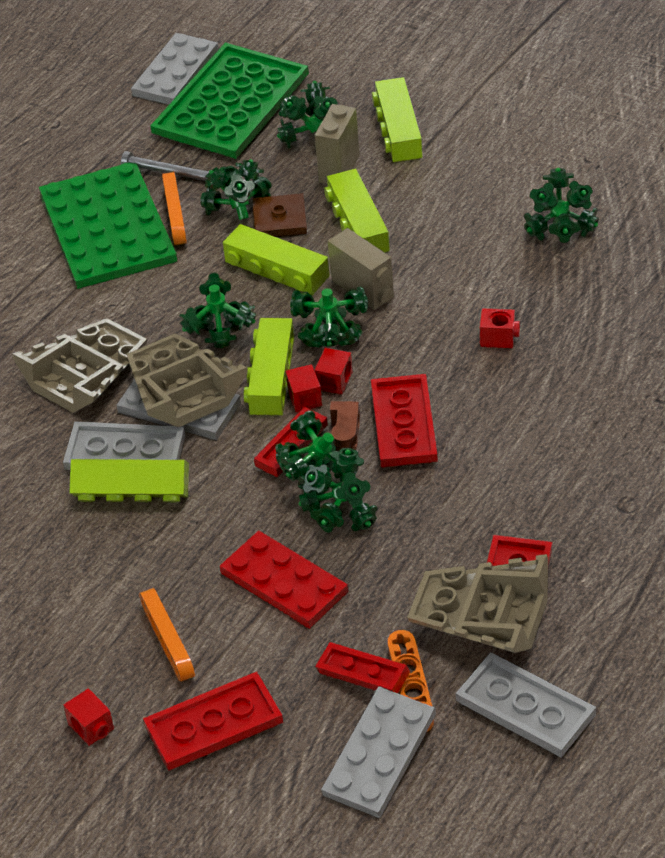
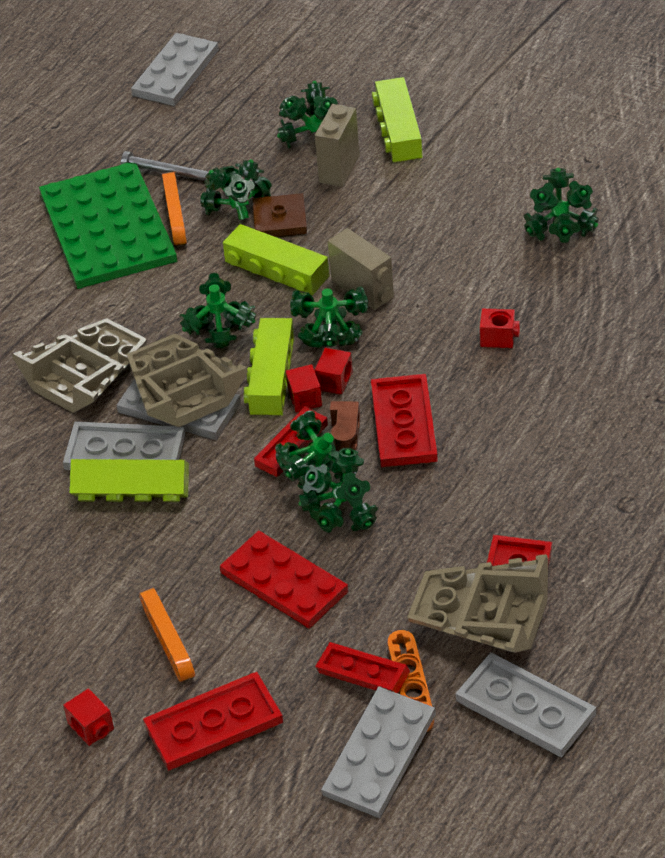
(229, 100): green plate -> none
(355, 208): lime brick -> none

